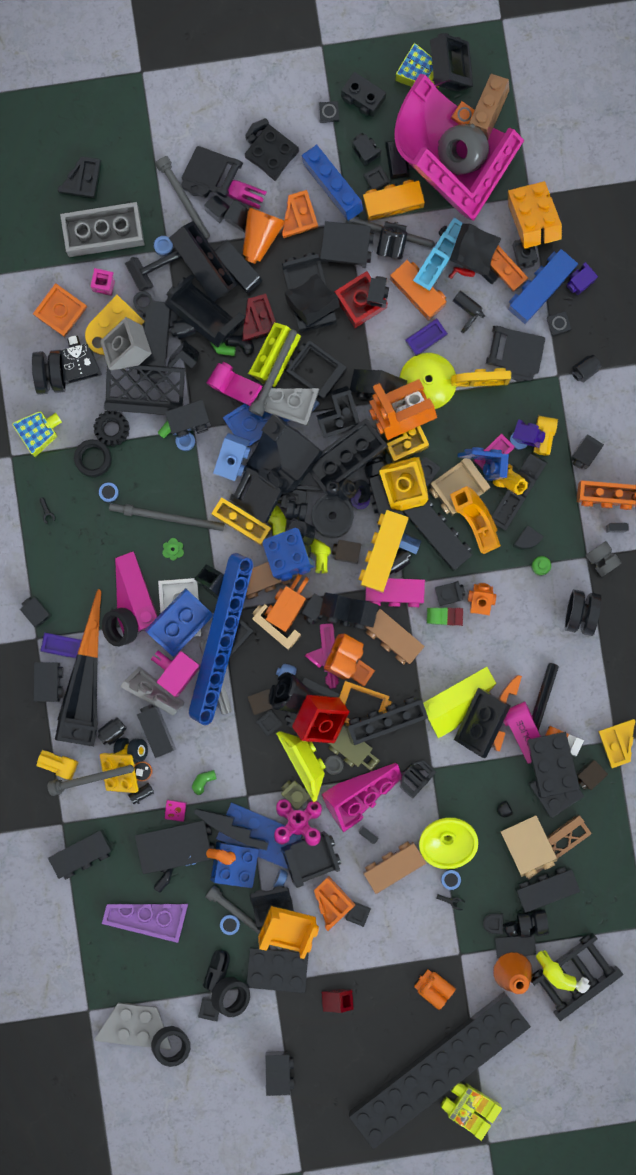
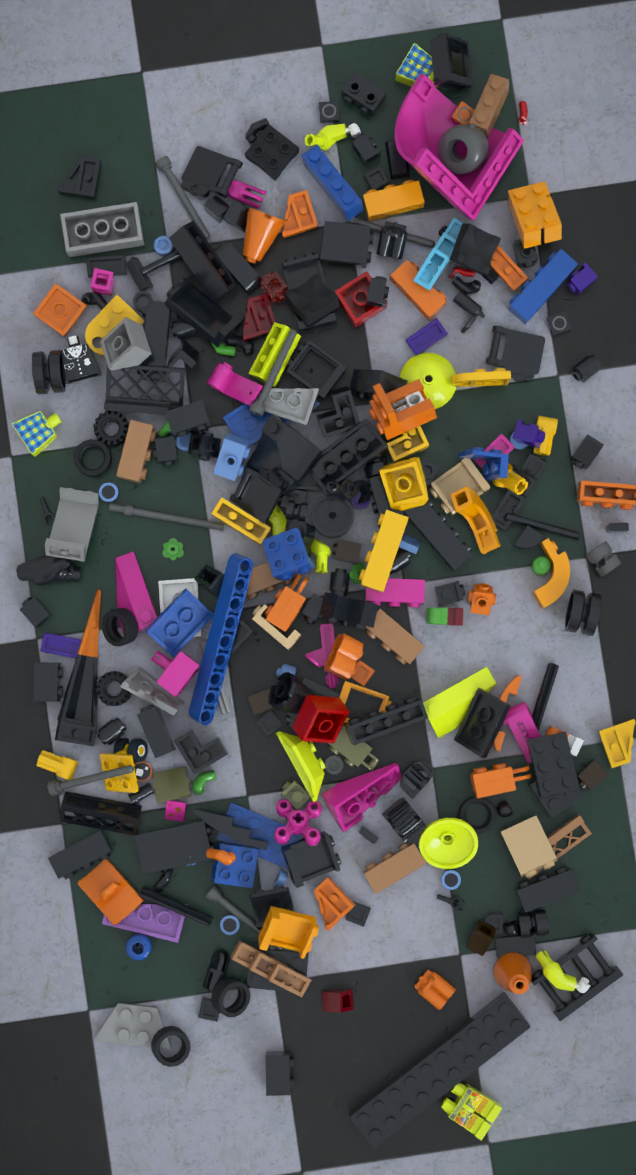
(48, 570): none -> black animal
(73, 524): none -> light grey panel
(94, 298): none -> black arm
(100, 810): none -> black fence
(102, 689): none -> black tyre
(110, 892): none -> orange shield
(111, 263): none -> black tile
(134, 951): none -> blue head
(136, 451): none -> medium nougat brick
(166, 451): none -> black brick
(171, 784): none -> olive piece
(175, 906): none -> black axle
(198, 756): none -> black brick
(204, 446): none -> black brick
(270, 968): none -> medium nougat slope
(274, 287): none -> clear red brick
(330, 134): none -> neon yellow arm
(339, 582): none -> black brick
(355, 572): none -> bright green plant
(404, 820): none -> black brick
(467, 288): none -> black arm
(480, 938): none -> dark brown brick
(491, 810): none -> black tyre
(496, 780): none -> orange brick
(523, 113): none -> red piece
(542, 526): none -> black bar
(559, 577): none -> light orange arch

